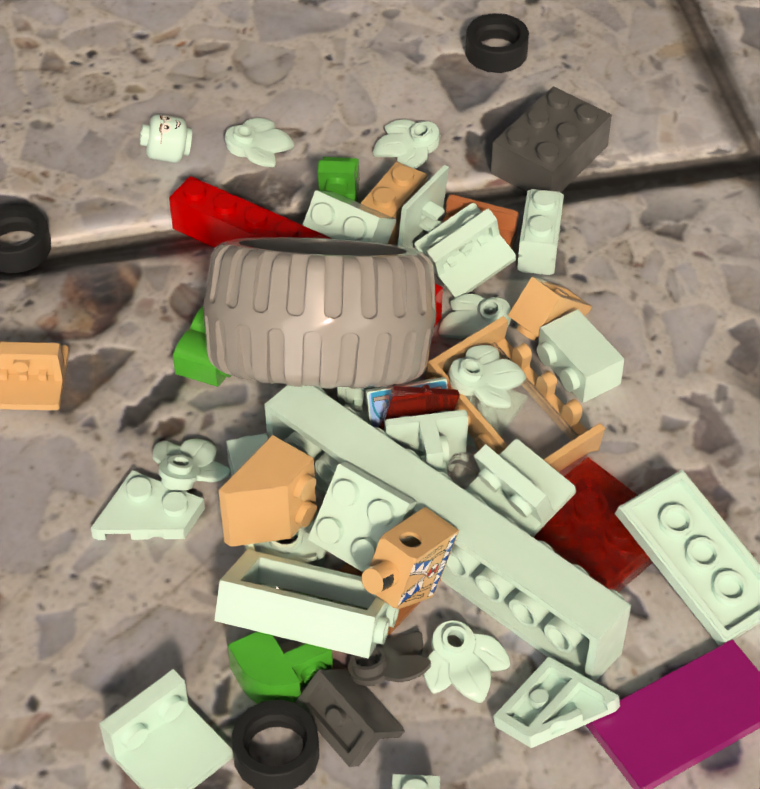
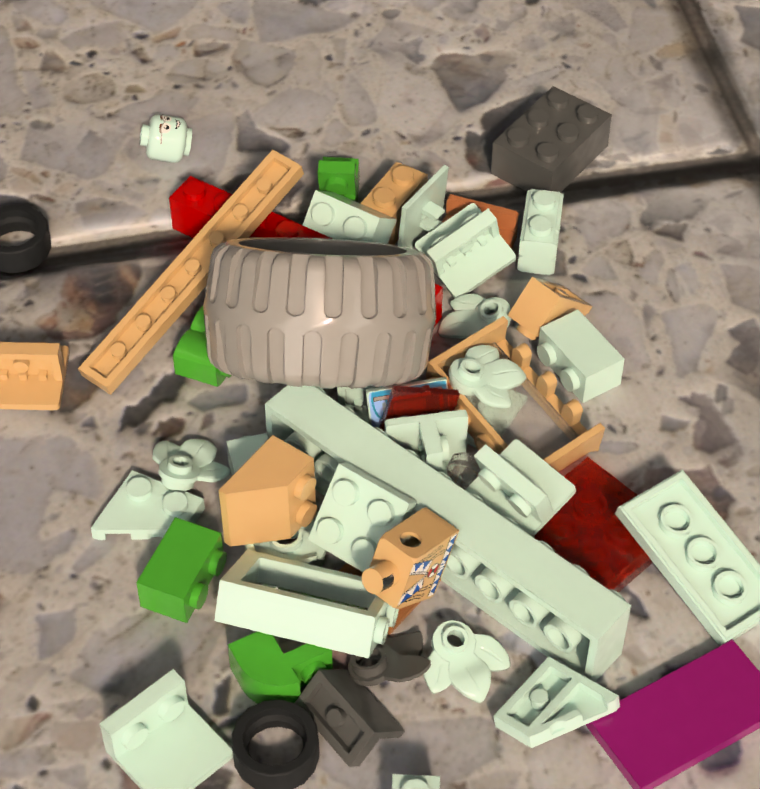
(181, 570): none -> bright green brick
(188, 273): none -> tan plate
(258, 141): light aqua plate -> none
(408, 142): light aqua plate -> none
(496, 58): black tyre -> none

